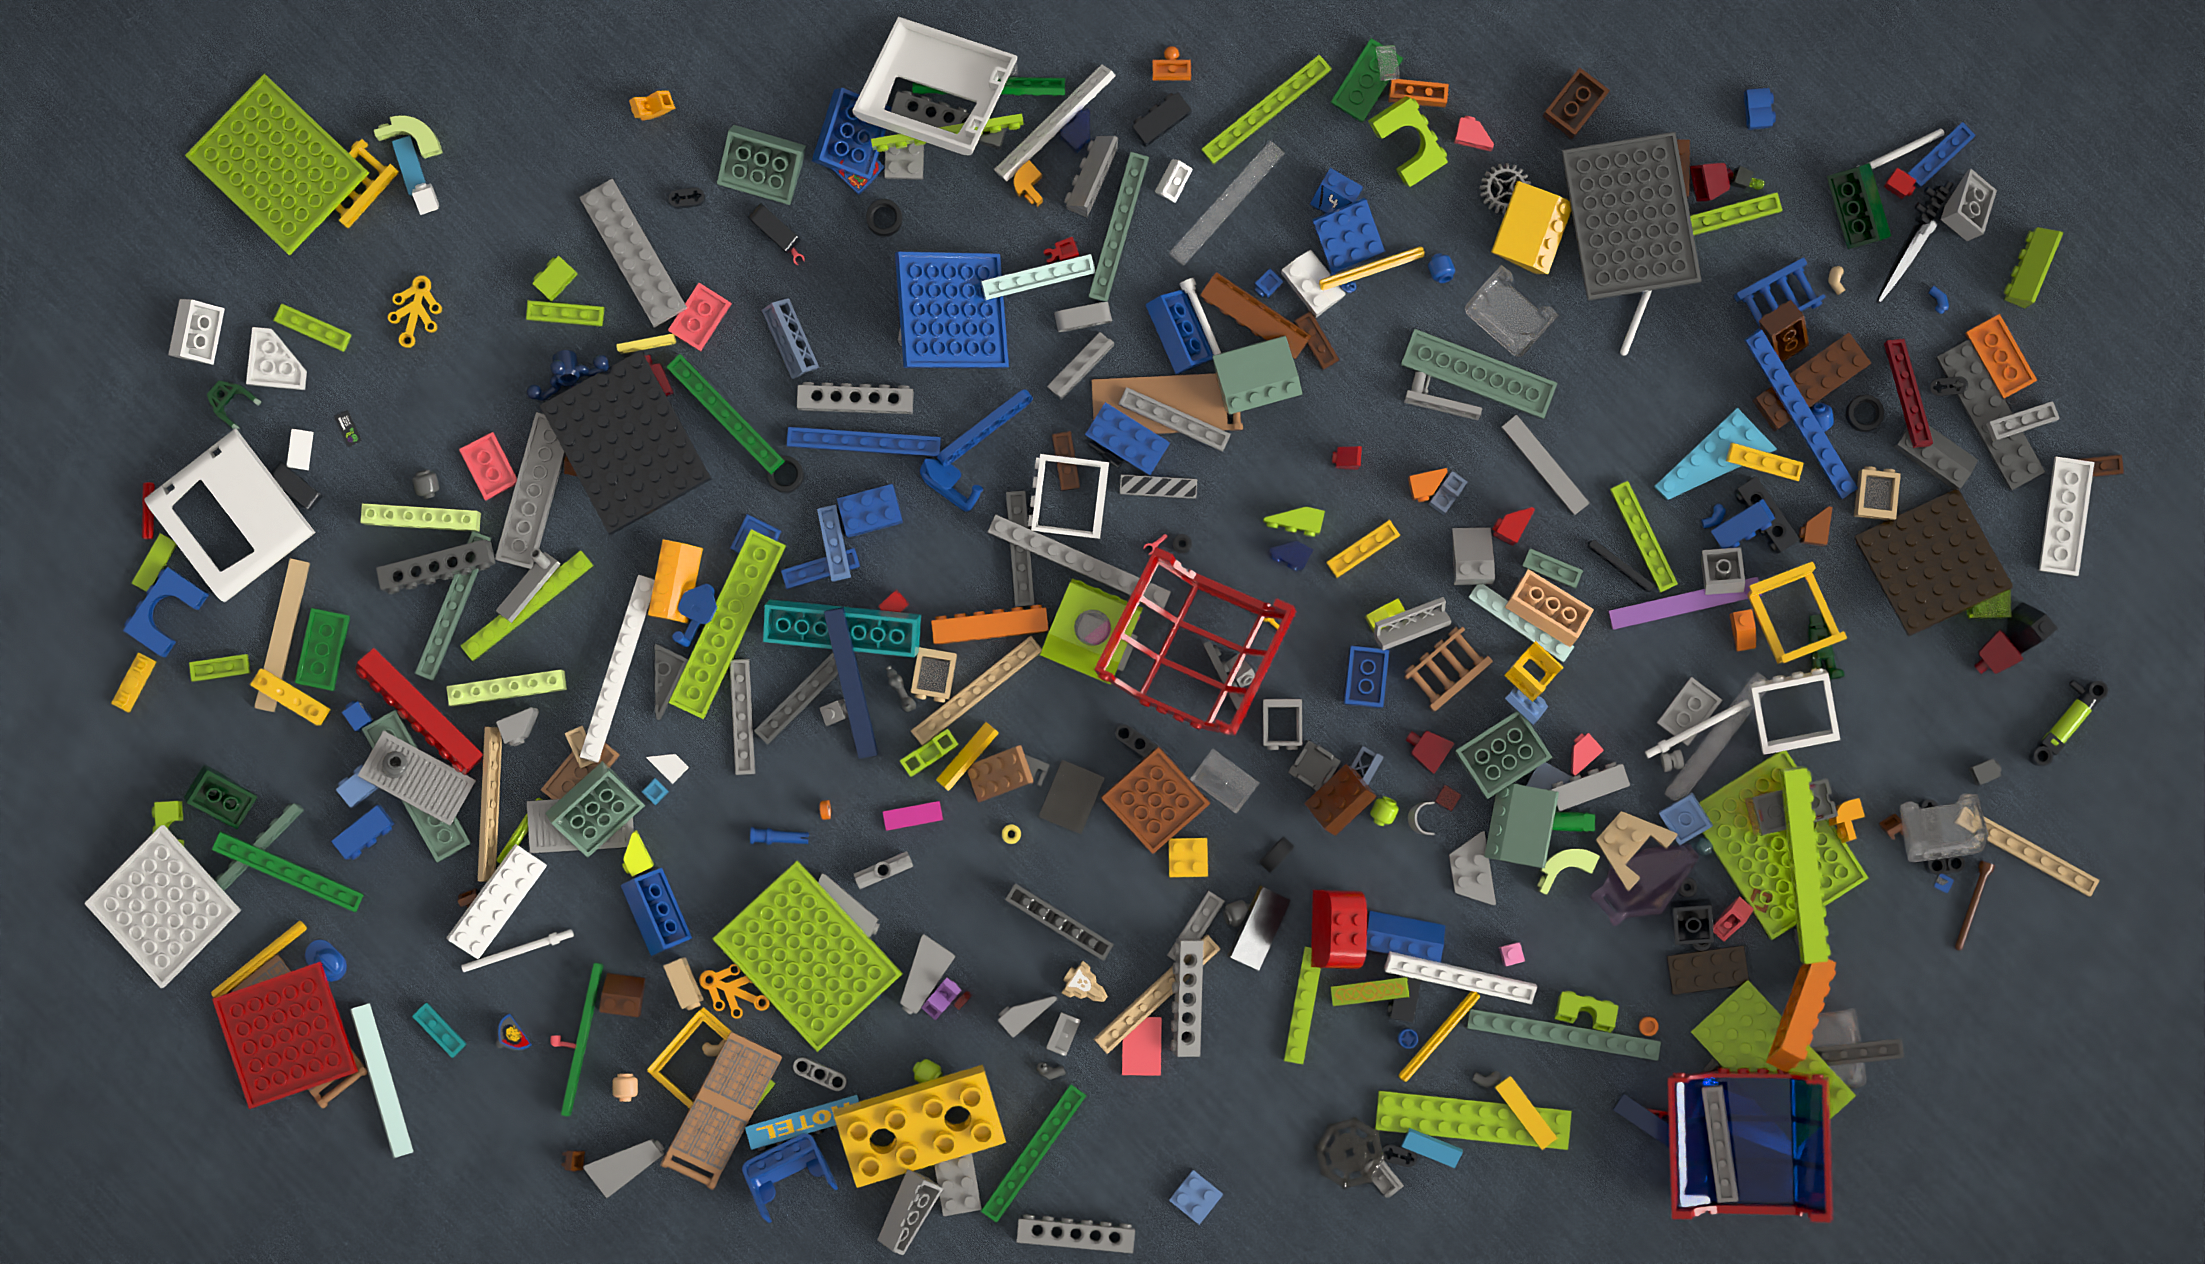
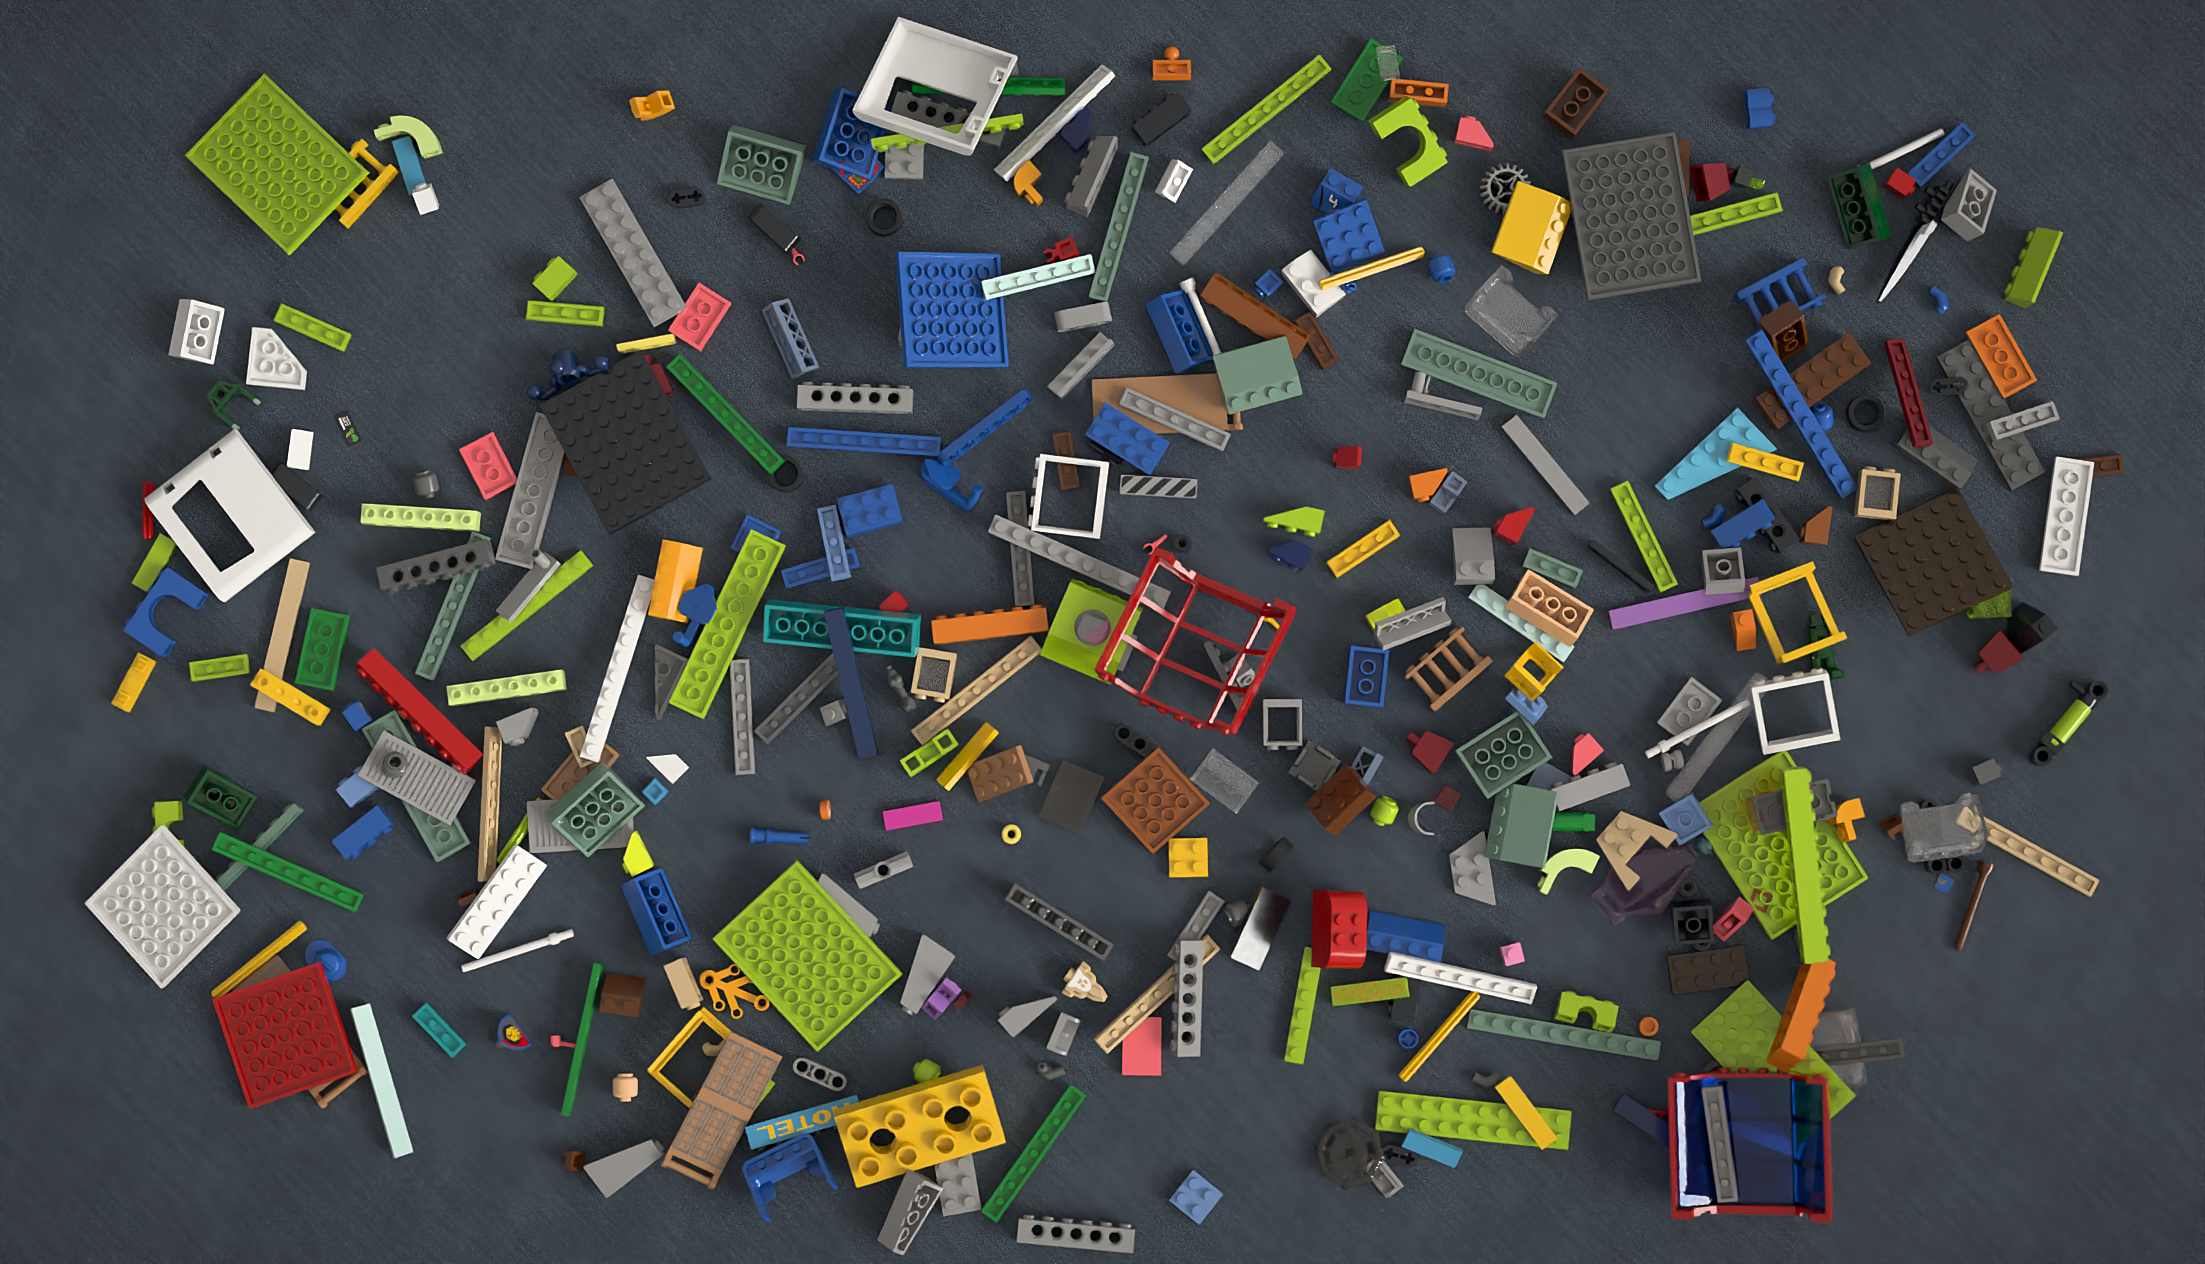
(415, 308): yellow plant -> none
(1635, 322): white piece -> none

